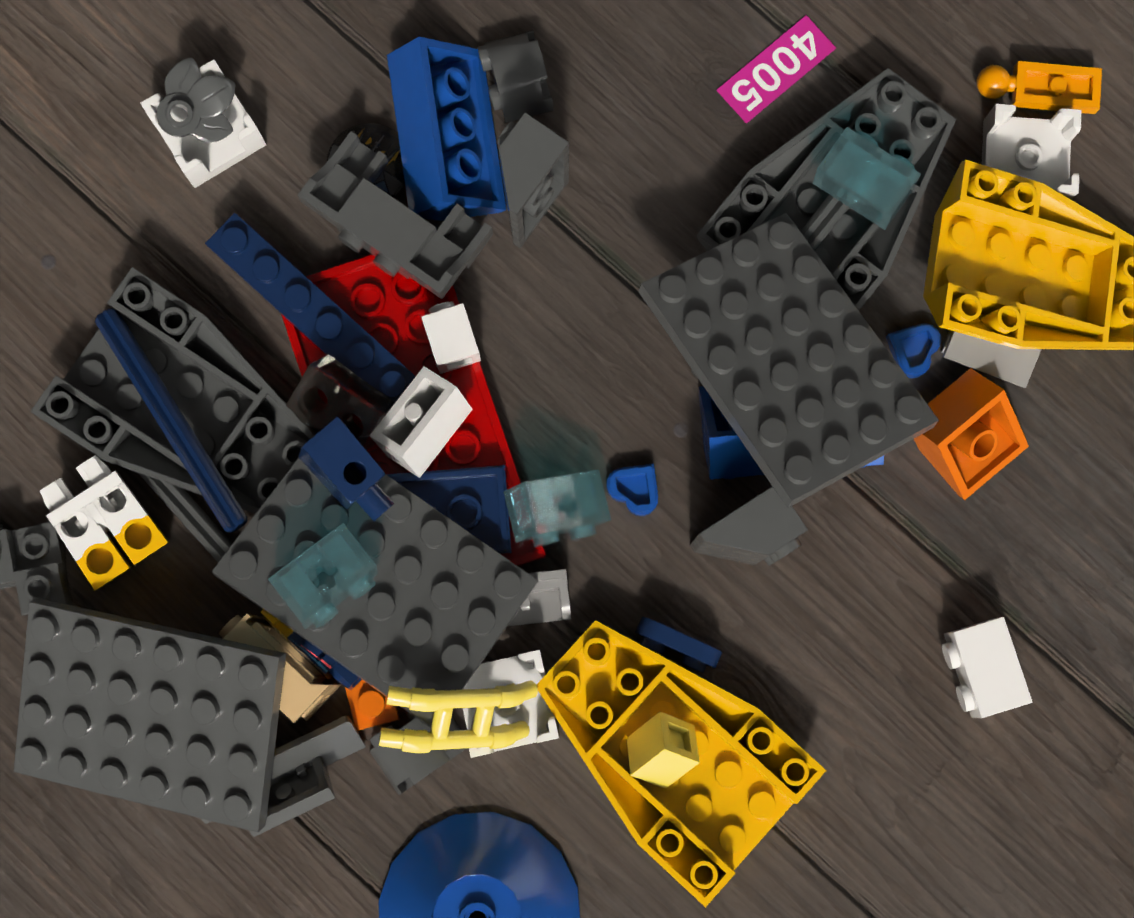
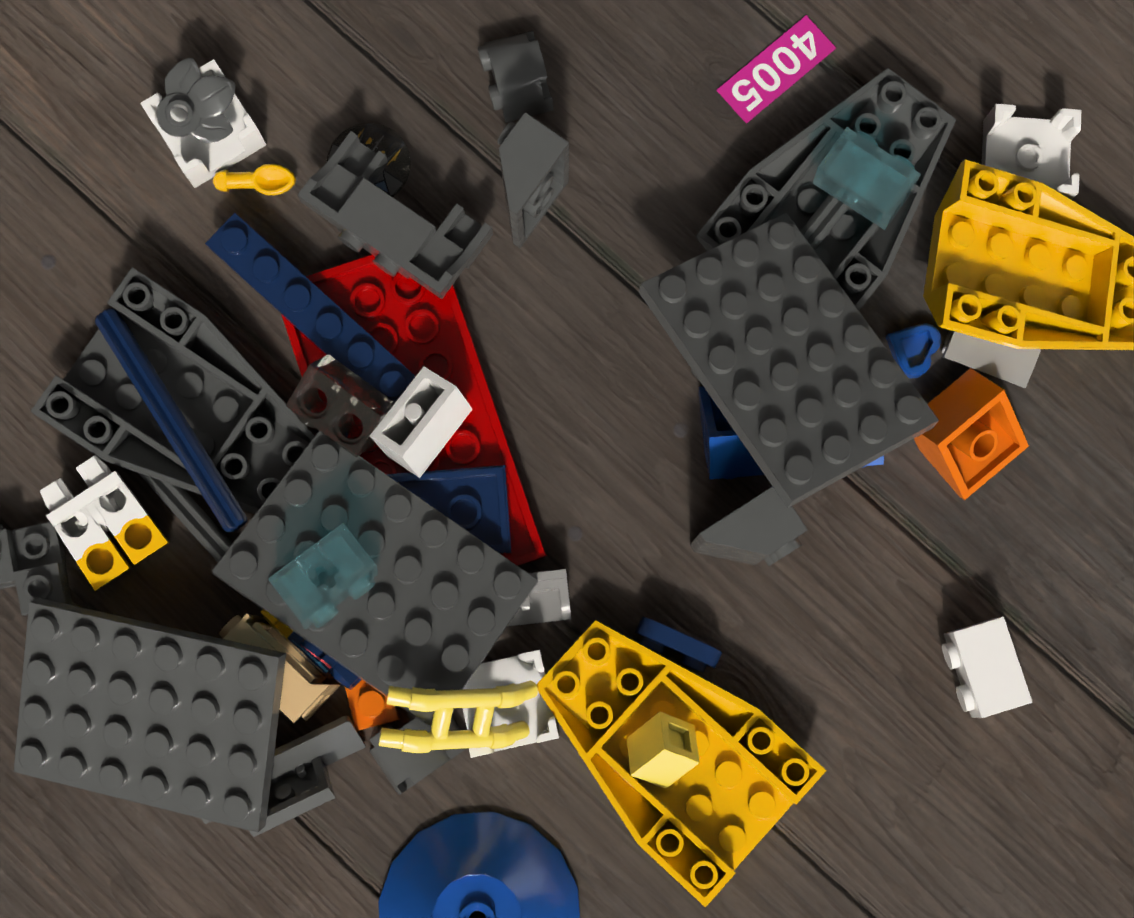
(266, 179): none -> yellow piece
(336, 451): dark blue torso -> none
(445, 129): blue slope -> none
(450, 336): white brick -> none
(557, 506): clear light blue brick -> none
(635, 487): blue tile -> none
(1044, 86): light orange plate -> none

